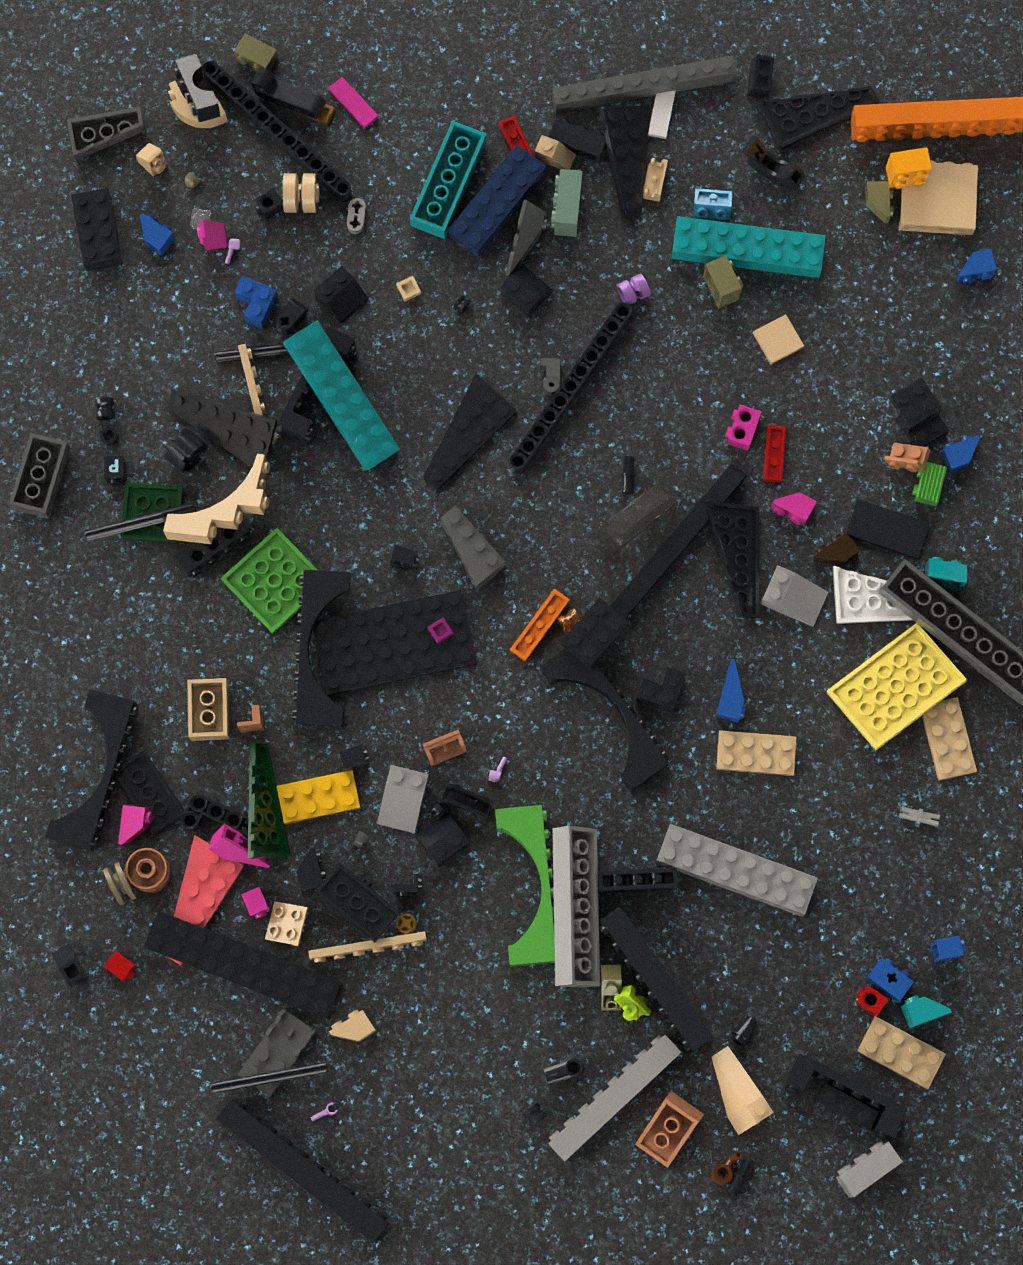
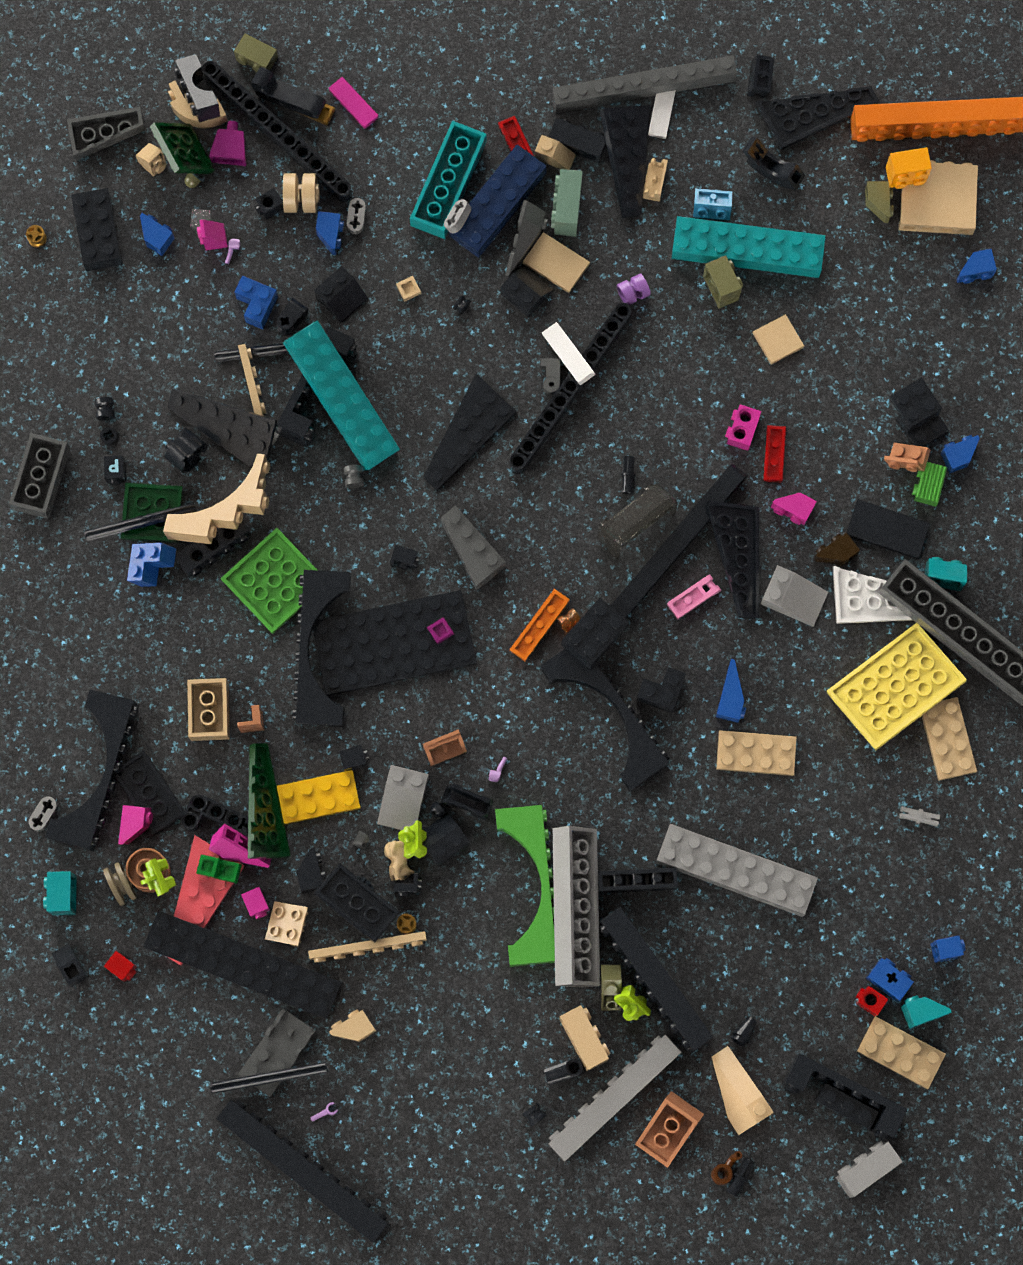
(34, 232): none -> pearl gold wheel
(46, 816): none -> light grey beam
(60, 893): none -> teal brick
(147, 560): none -> blue brick
(154, 876): none -> lime hips
(182, 148): none -> dark green plate
(219, 869): none -> green slope
(229, 146): none -> magenta torso
(328, 230): none -> blue slope
(353, 477): none -> dark grey wheel
(398, 867): none -> tan animal
(413, 838): none -> lime hips
(457, 216): none -> light grey beam
(556, 262): none -> tan tile
(568, 353): none -> white tile
(585, 1037): none -> tan brick
(693, 597): none -> bright pink plate

